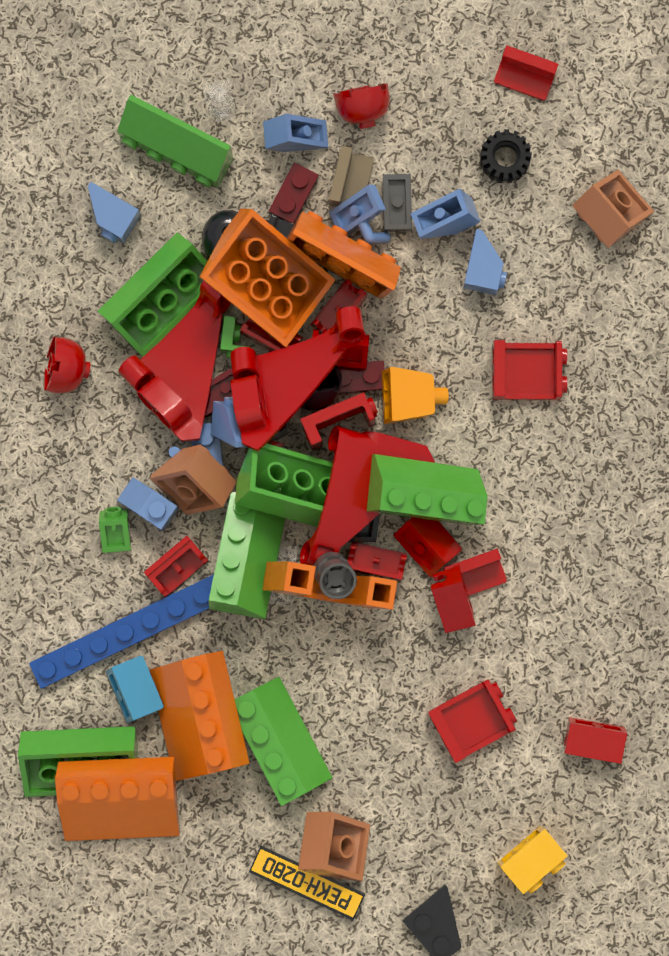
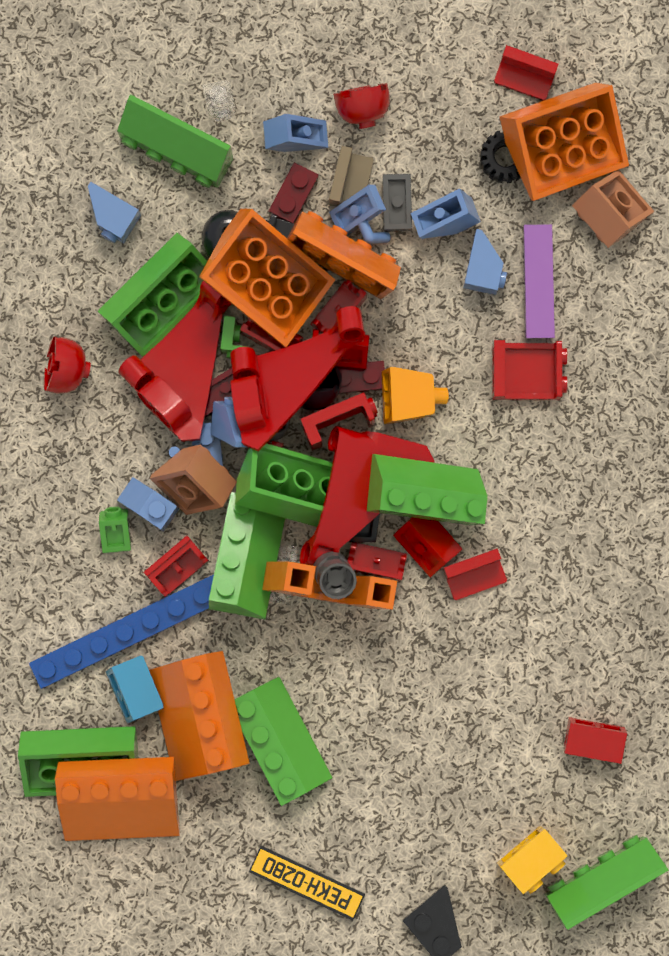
(334, 846): nougat slope -> none
(453, 600): red hinge -> none
(472, 720): red panel -> none
(539, 281): none -> medium lavender slope
(566, 139): none -> orange slope
(605, 881): none -> bright green slope

